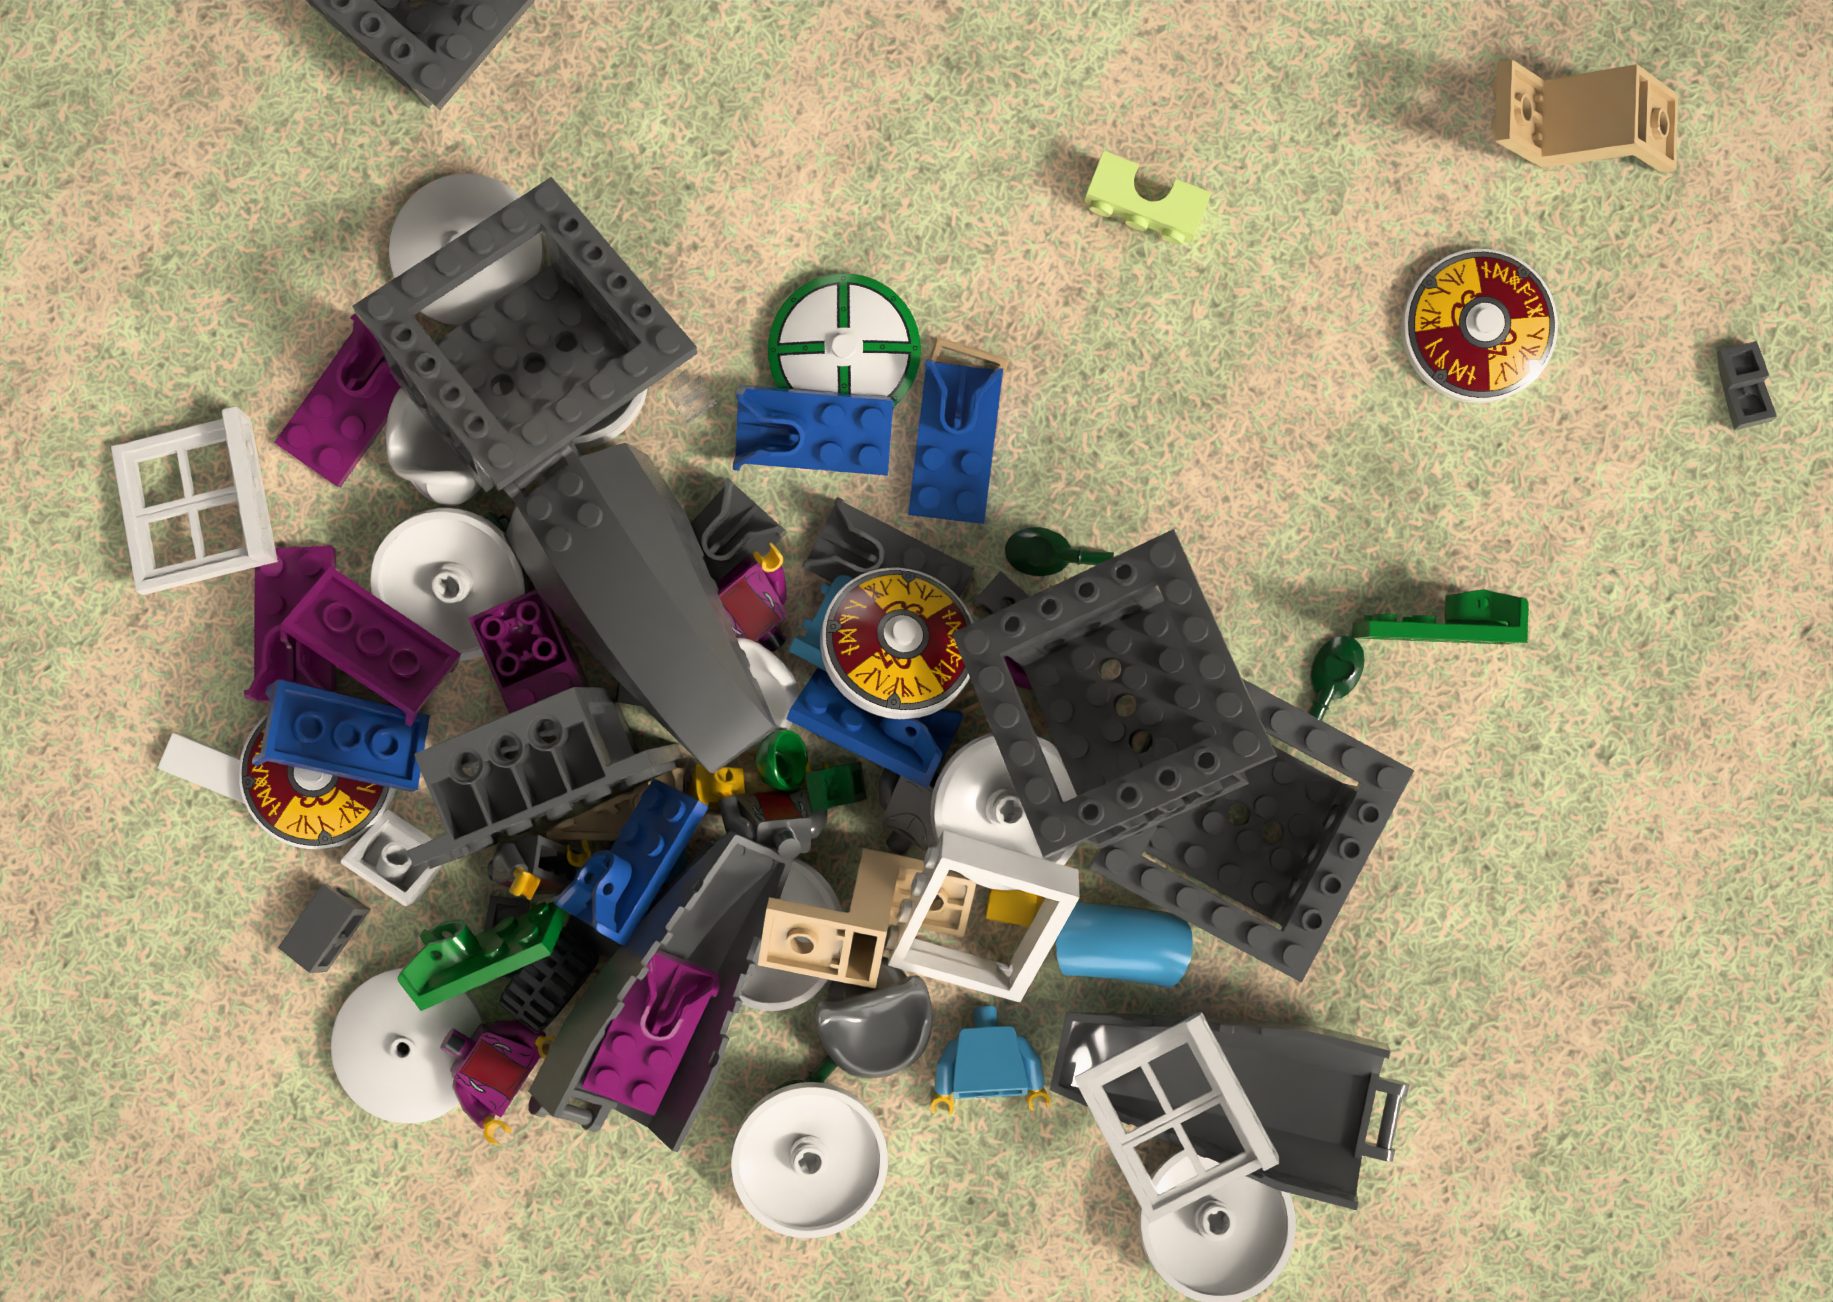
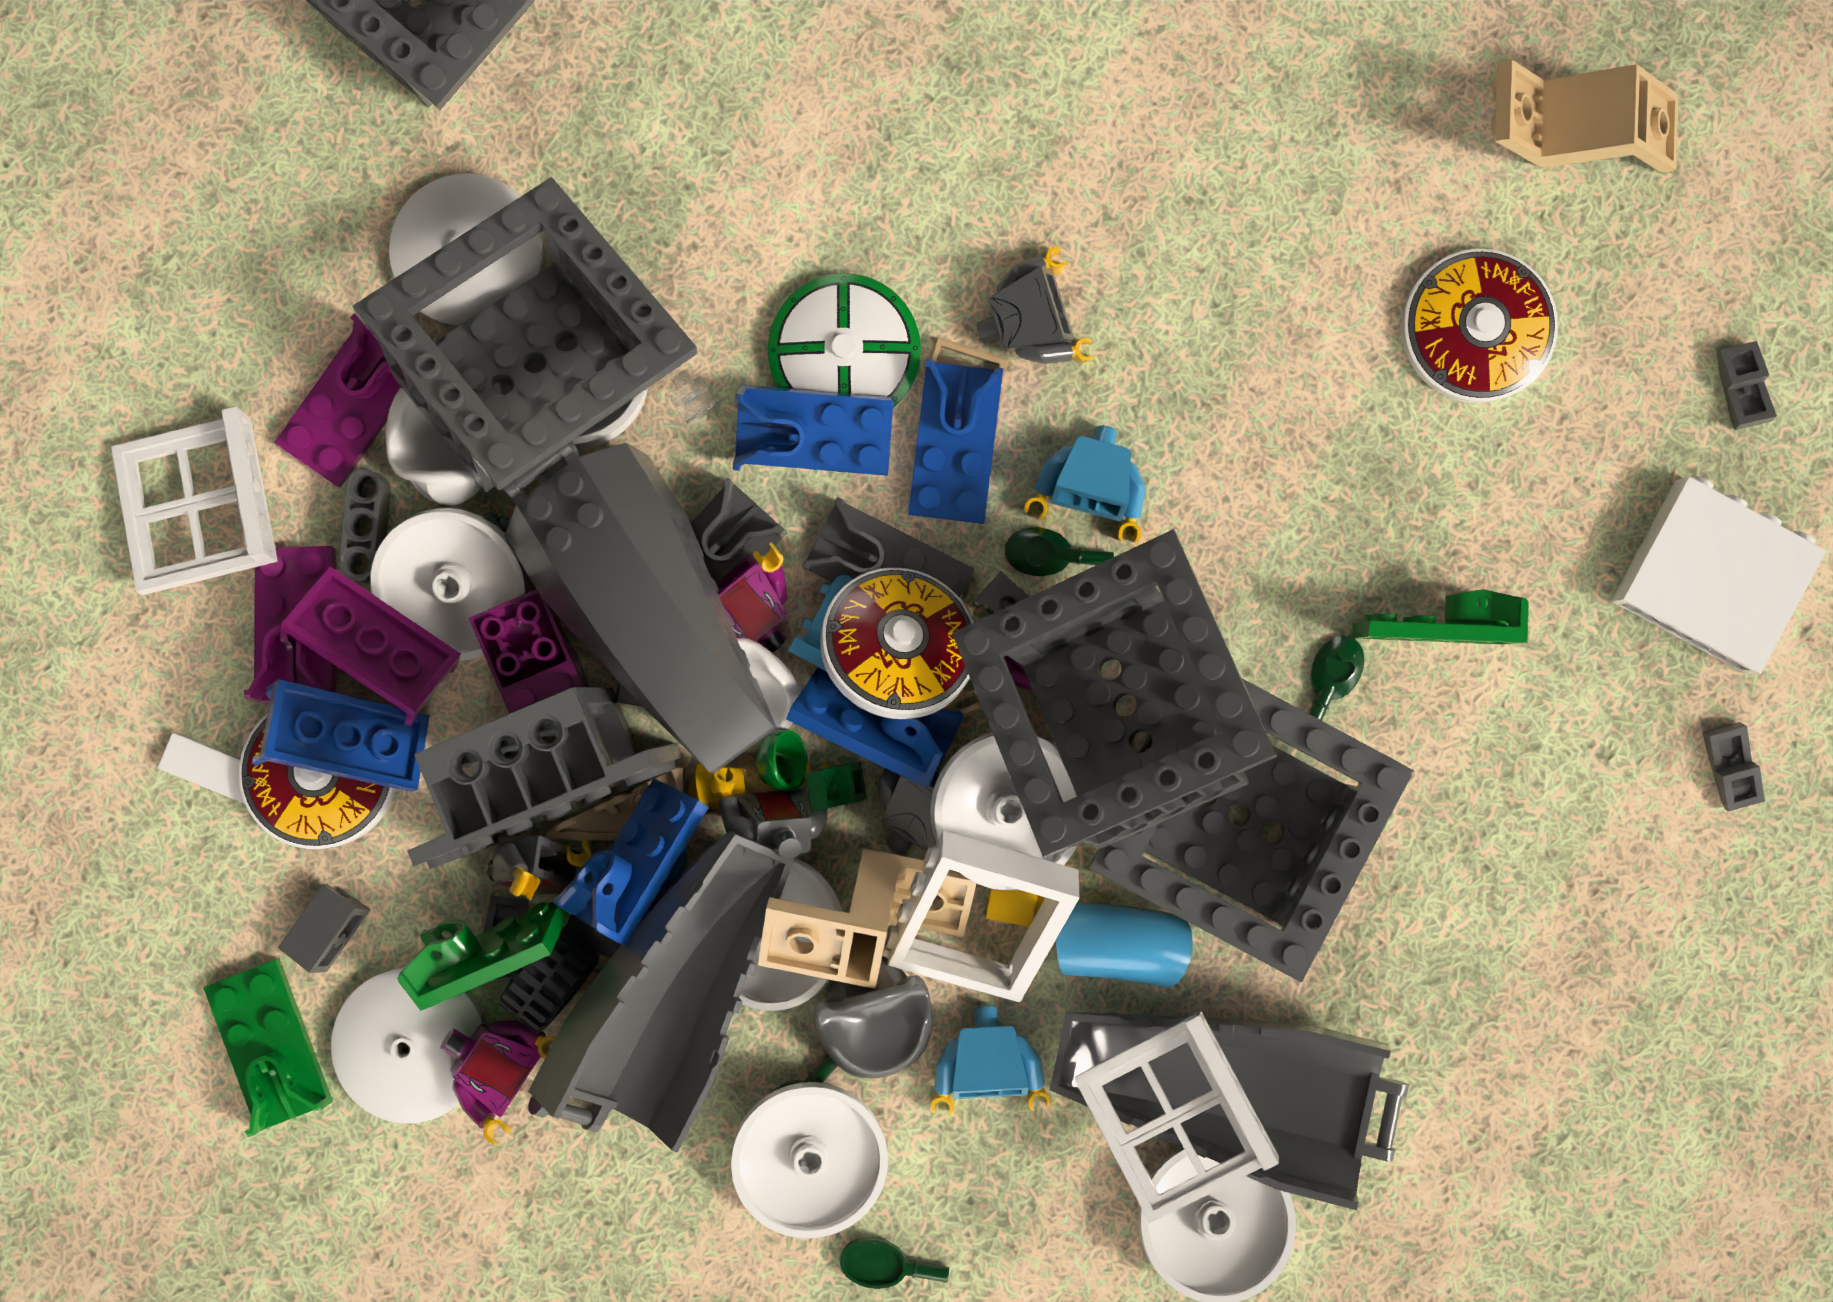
(268, 1045): none -> green plate
(355, 509): none -> dark grey beam
(384, 859): white slope -> none
(651, 1032): magenta plate -> none
(882, 1264): none -> dark green piece
(1032, 314): none -> dark grey torso
(1094, 479): none -> dark azure torso
(1114, 193): yellowish green arch -> none
(1719, 574): none -> white brick
(1732, 766): none -> dark grey slope

